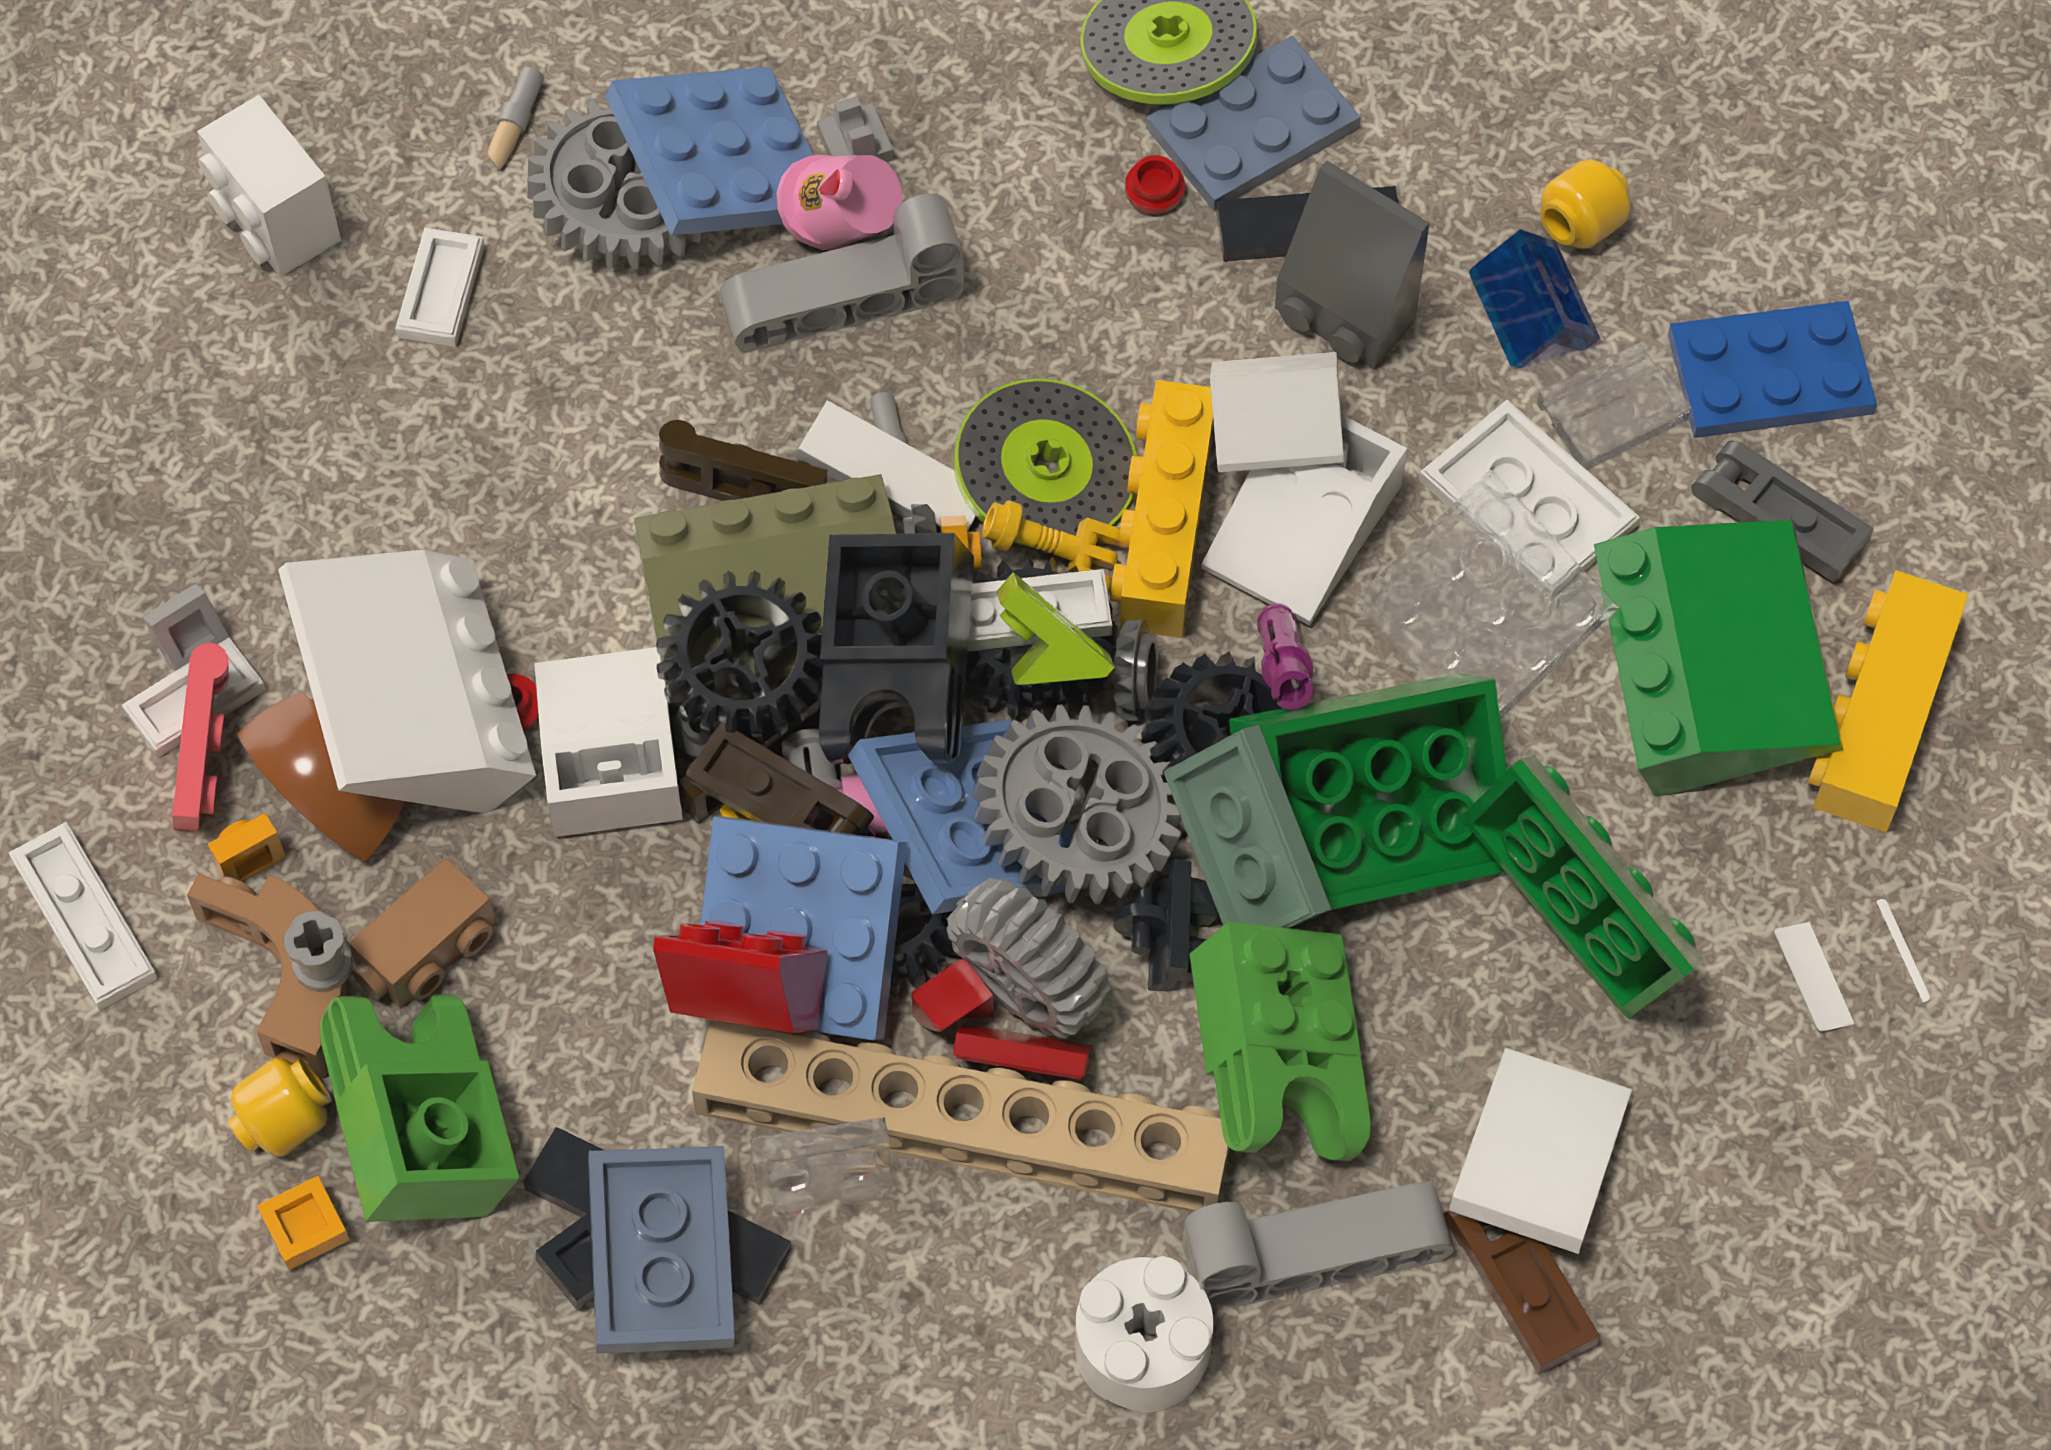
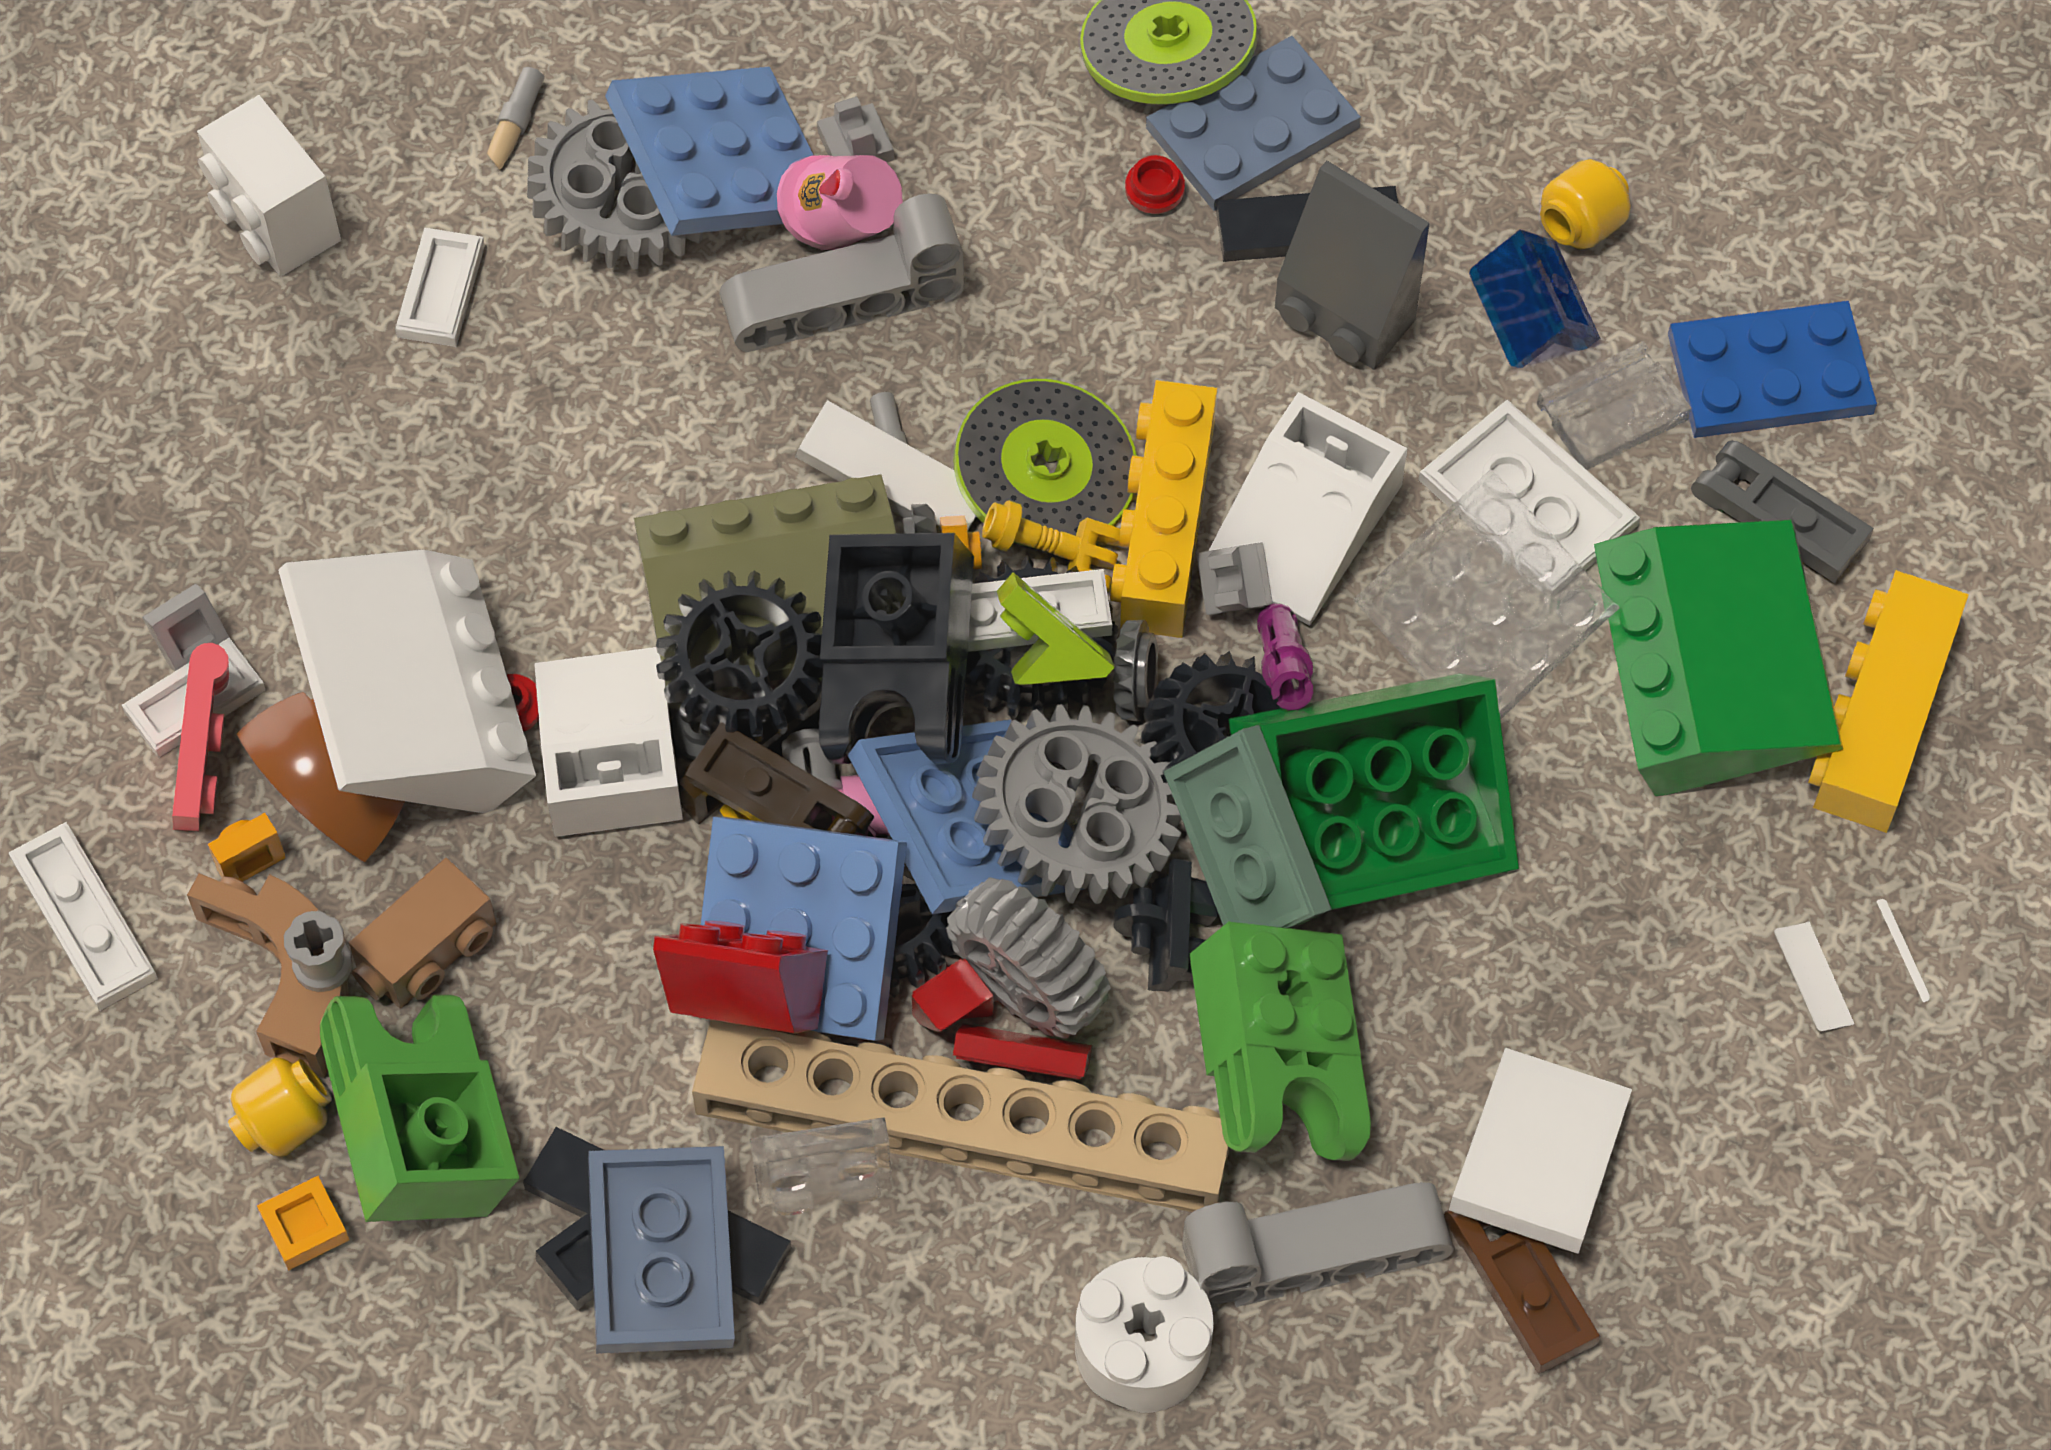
(727, 469): dark brown plate -> none
(1234, 578): none -> light grey tile
(1276, 412): white slope -> none
(1582, 885): green slope -> none

